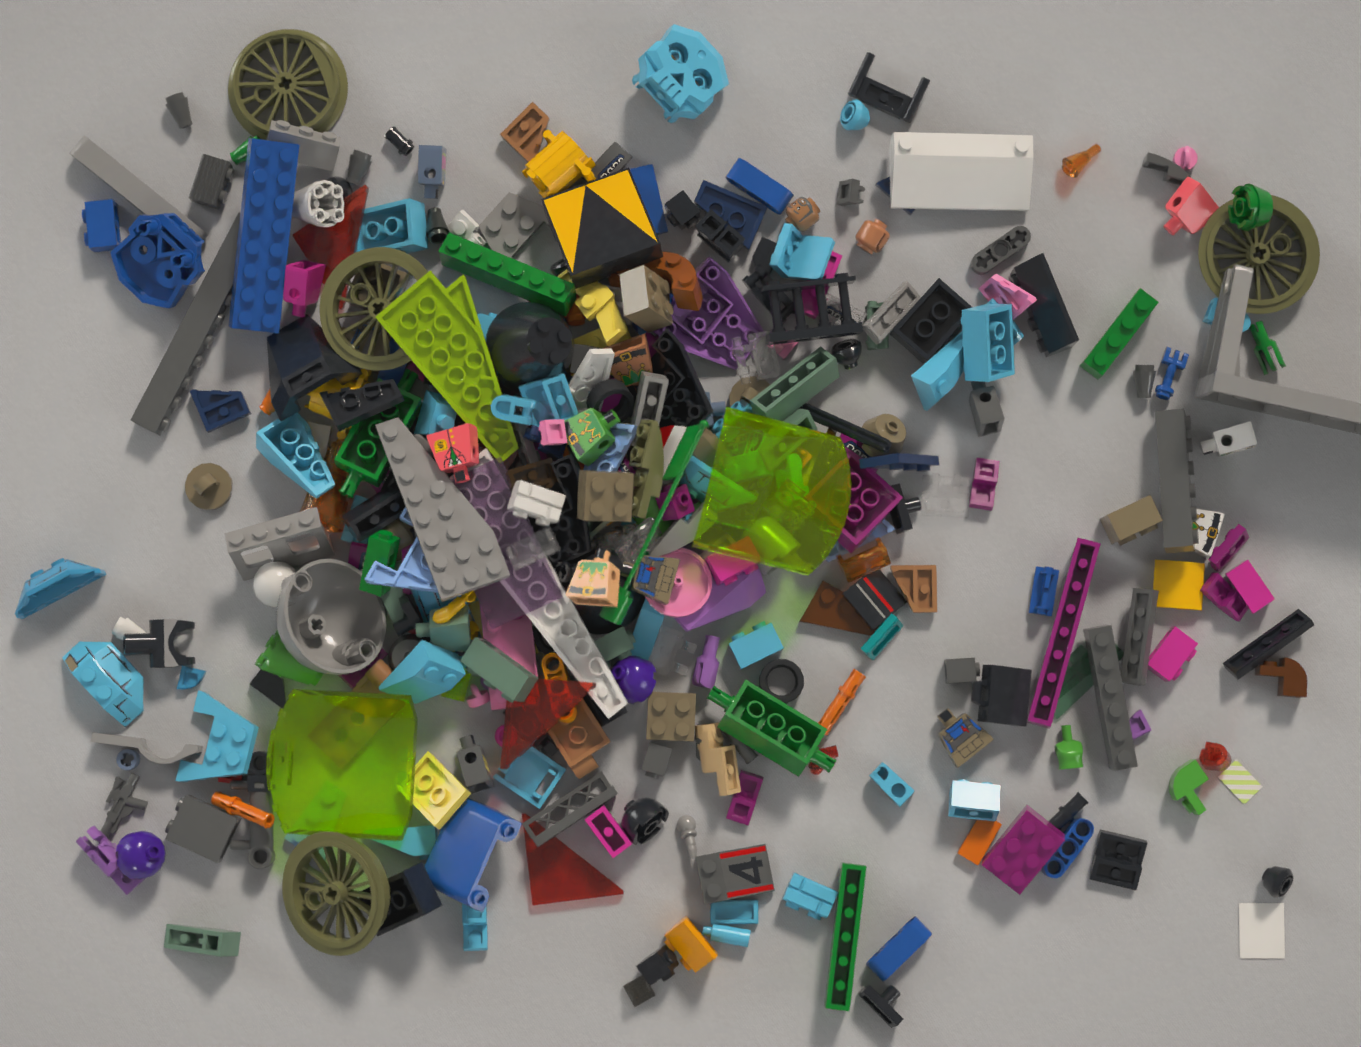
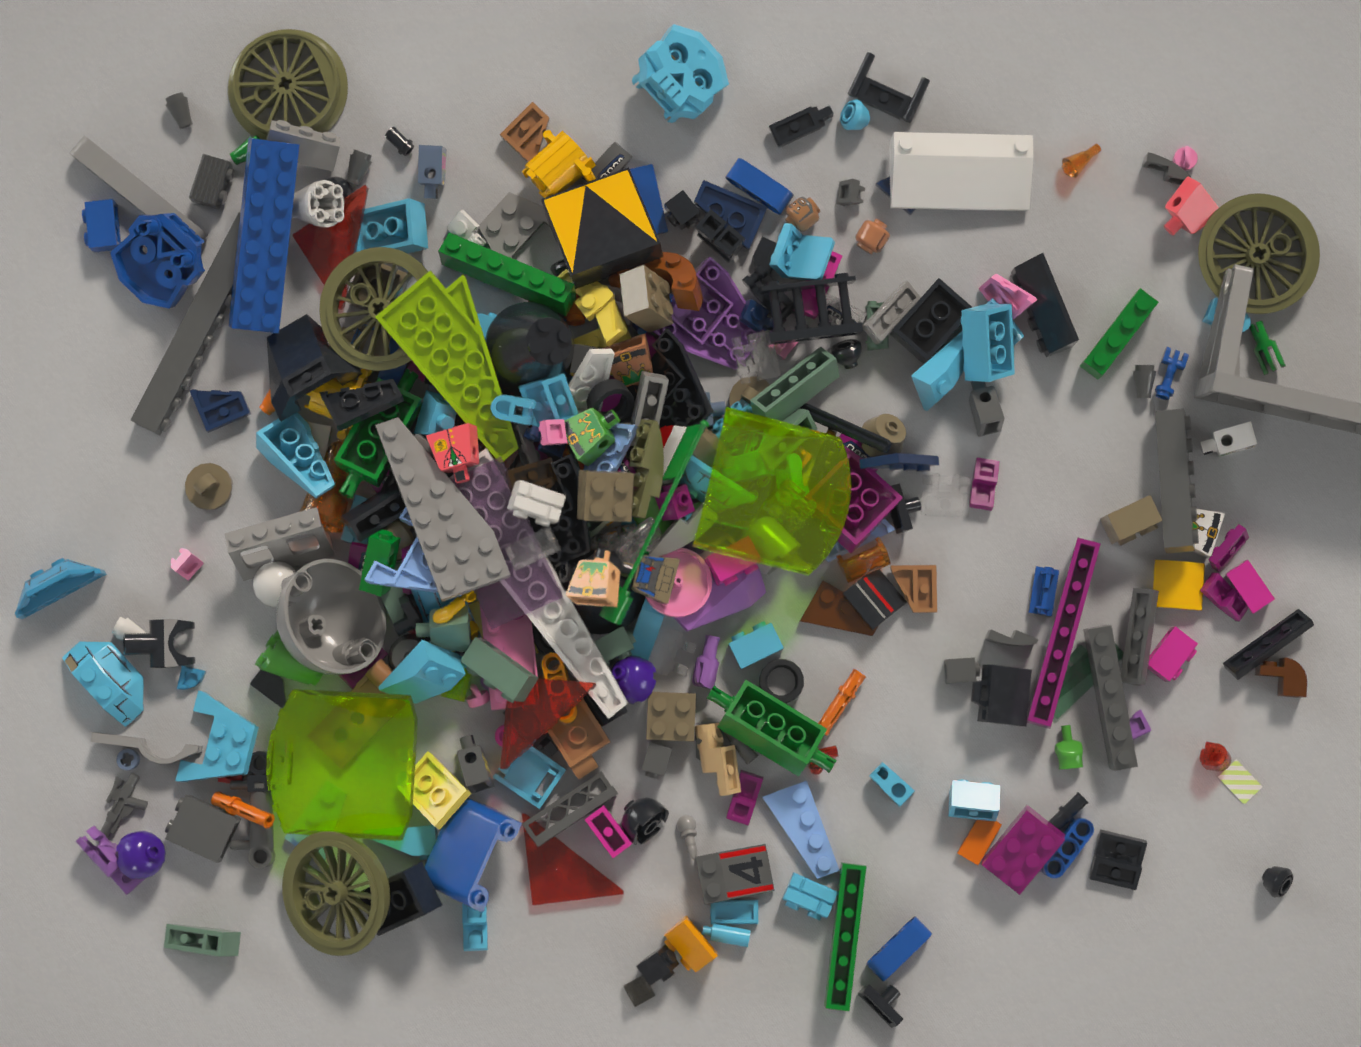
(186, 564): none -> bright pink tile
(302, 285): dark pink torso -> none
(436, 226): pearl dark grey cone -> none
(755, 316): none -> dark blue plate
(799, 124): none -> black hinge
(802, 823): none -> light blue wing
(882, 637): teal tile -> none
(961, 737): torso -> none
(1017, 245): dark grey beam -> none
(1017, 639): none -> dark grey slope
(1183, 783): bright green brick -> none
(1250, 207): green cone -> none
(1261, 931): white sticker -> none

